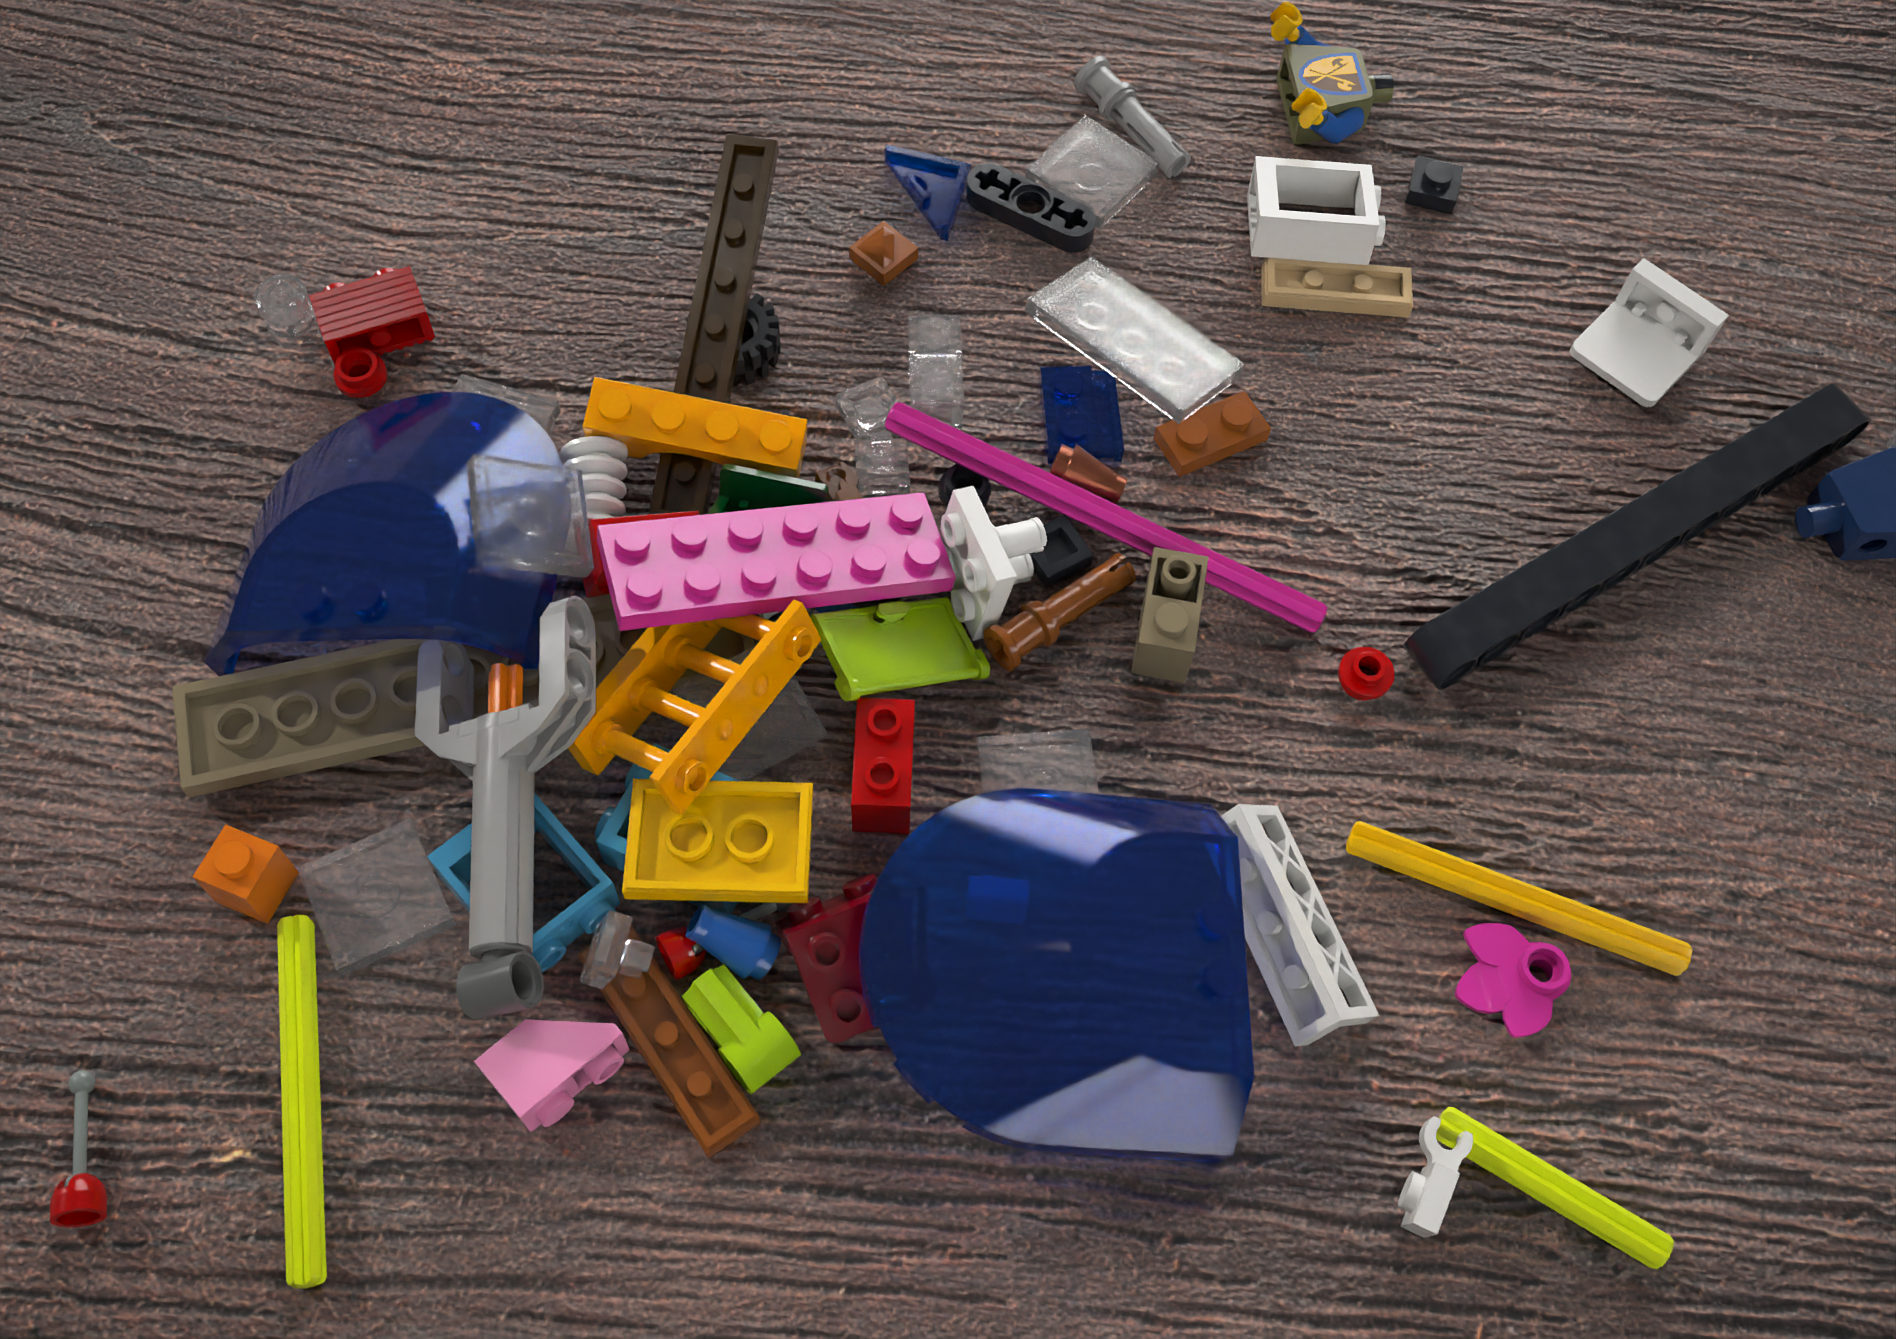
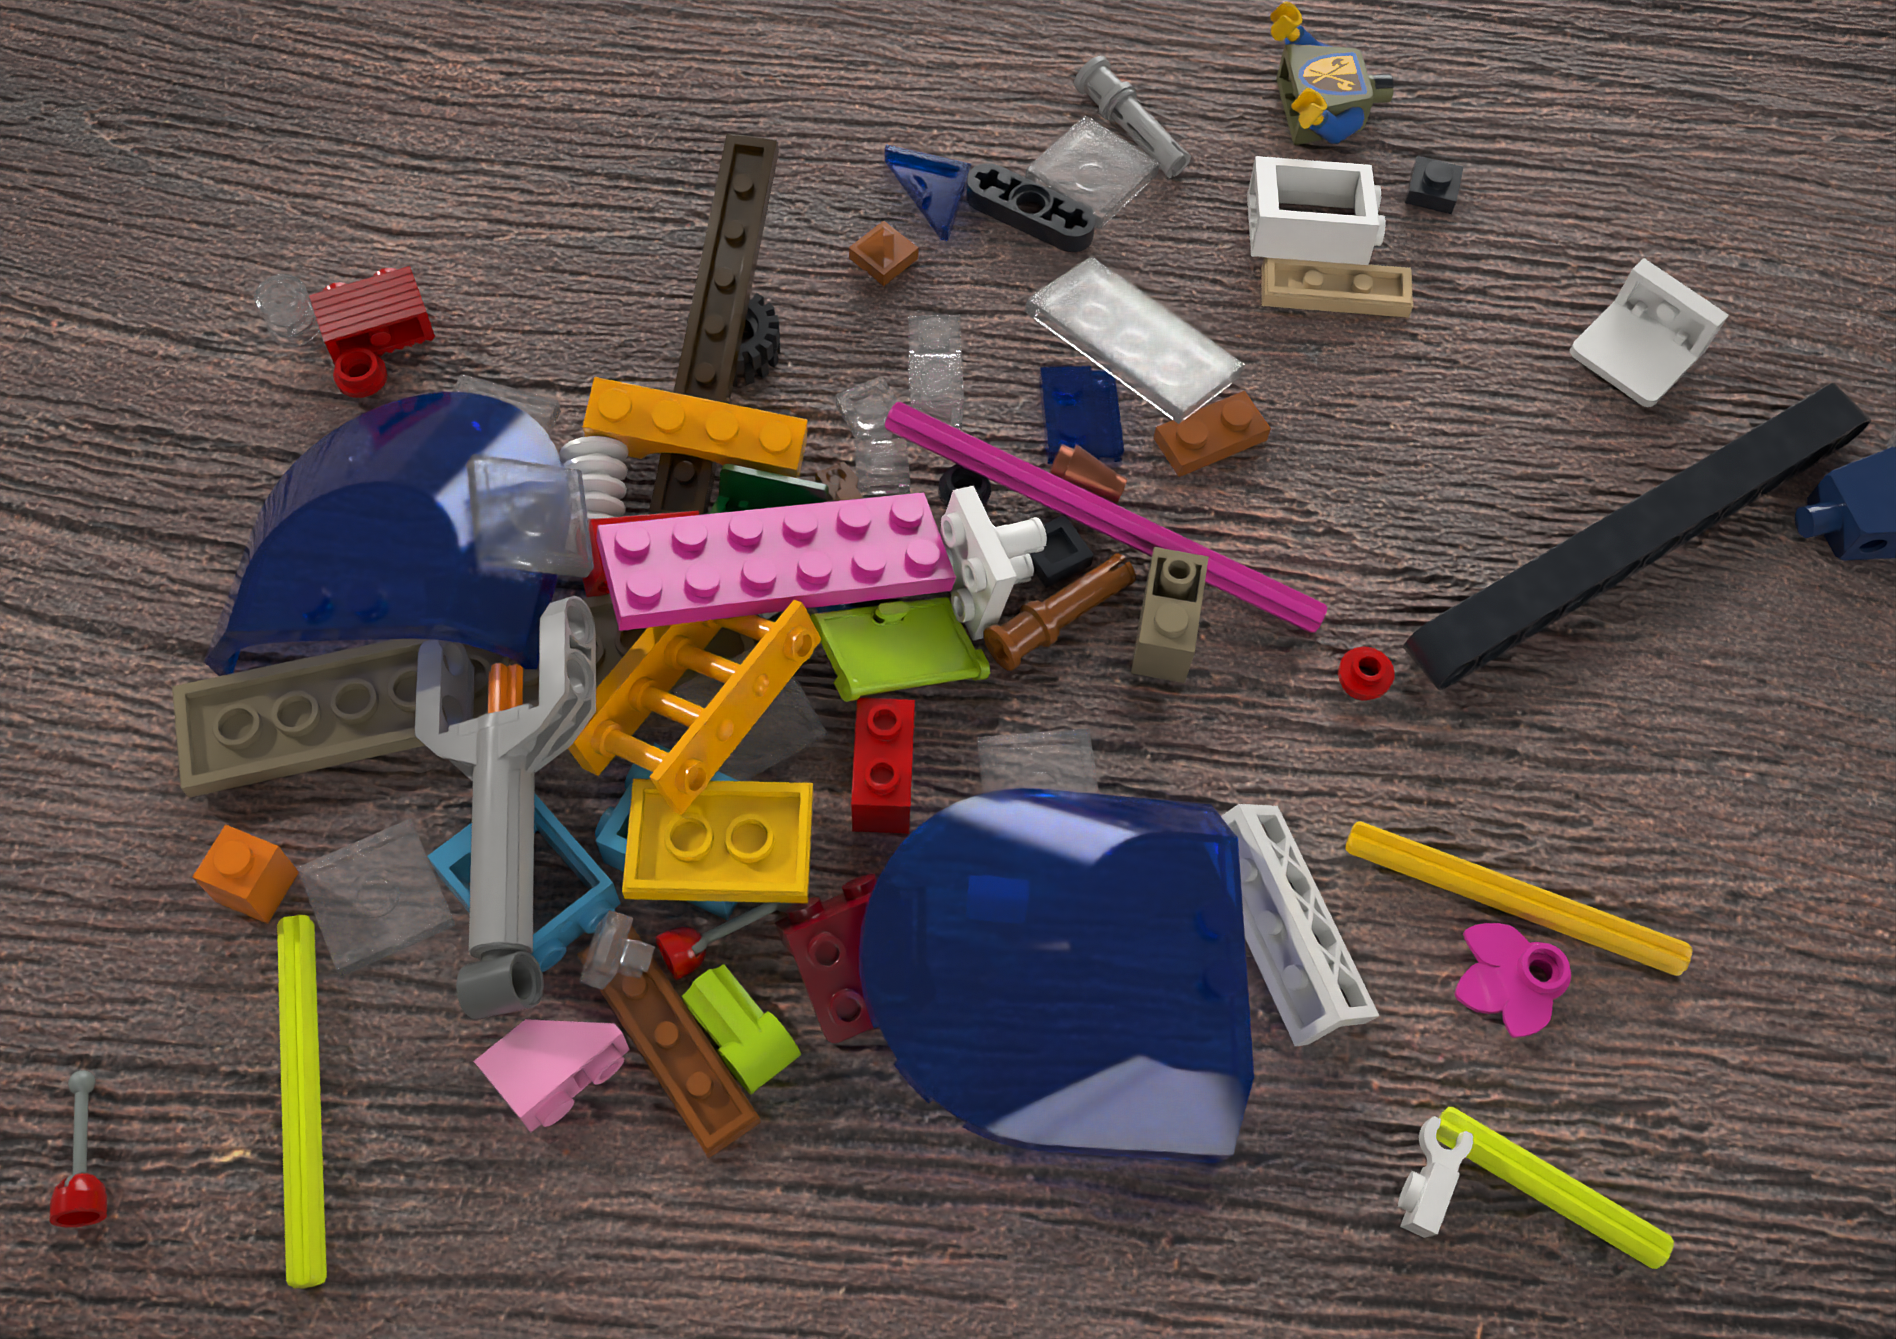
(735, 941): blue cone -> none

